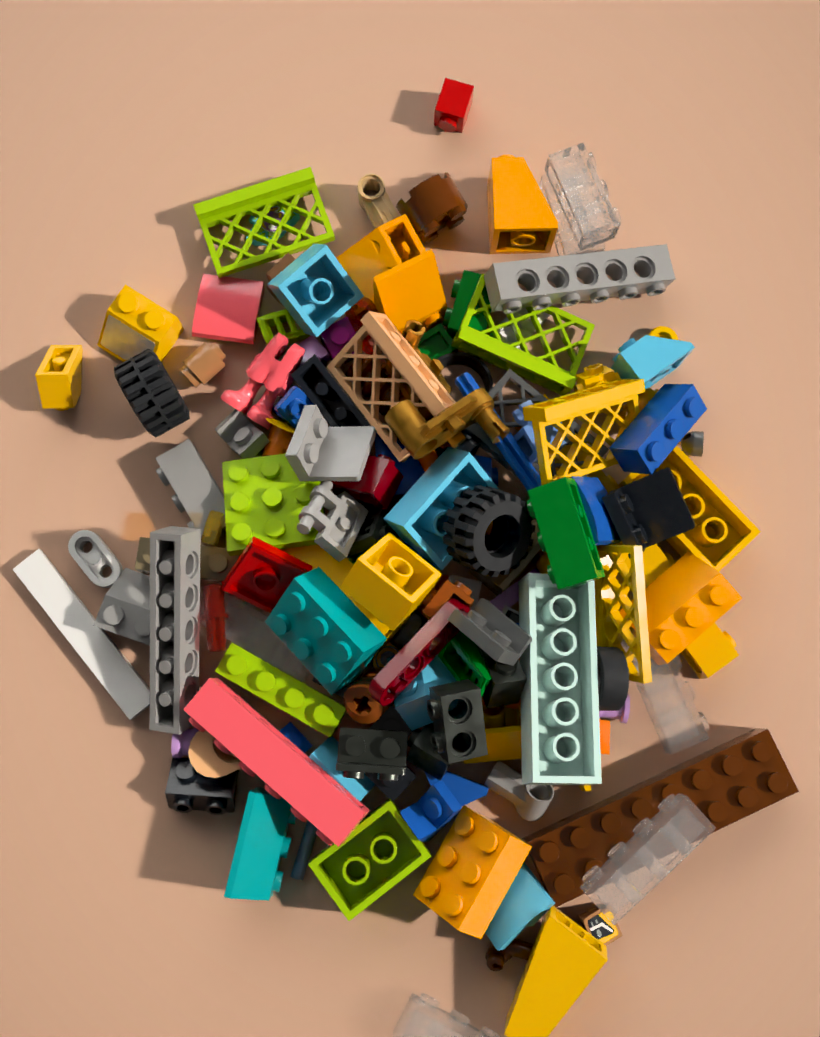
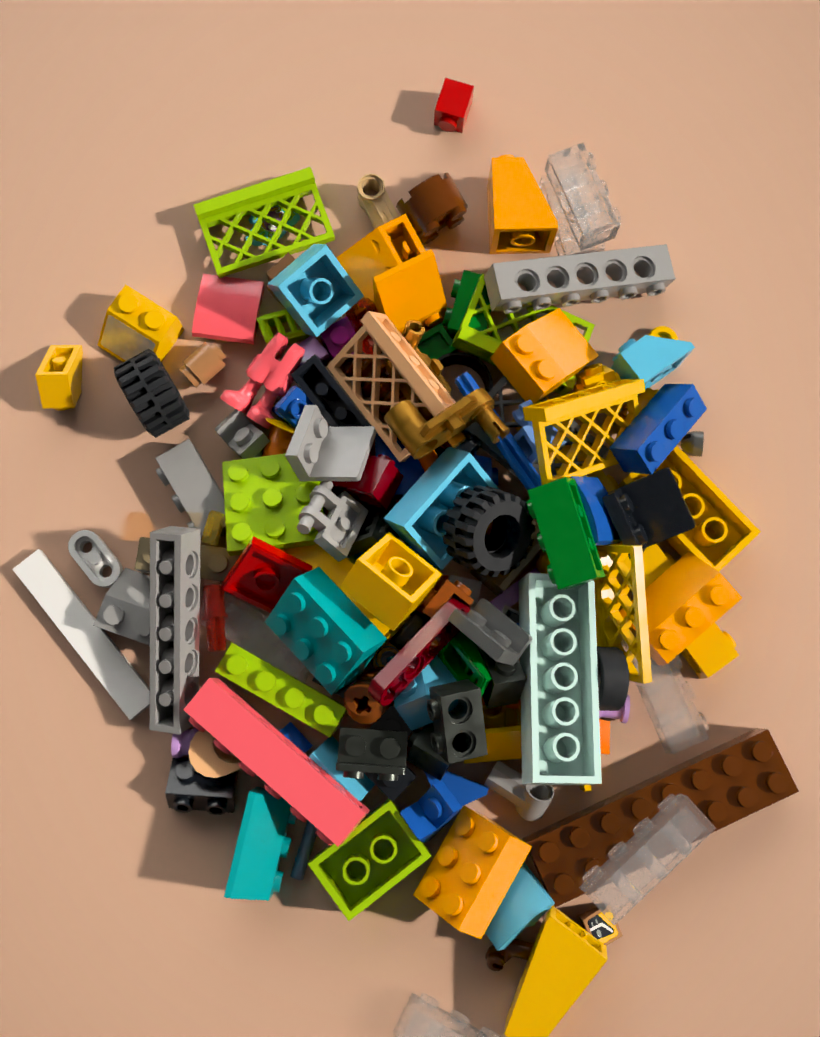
(543, 355): none -> light orange slope

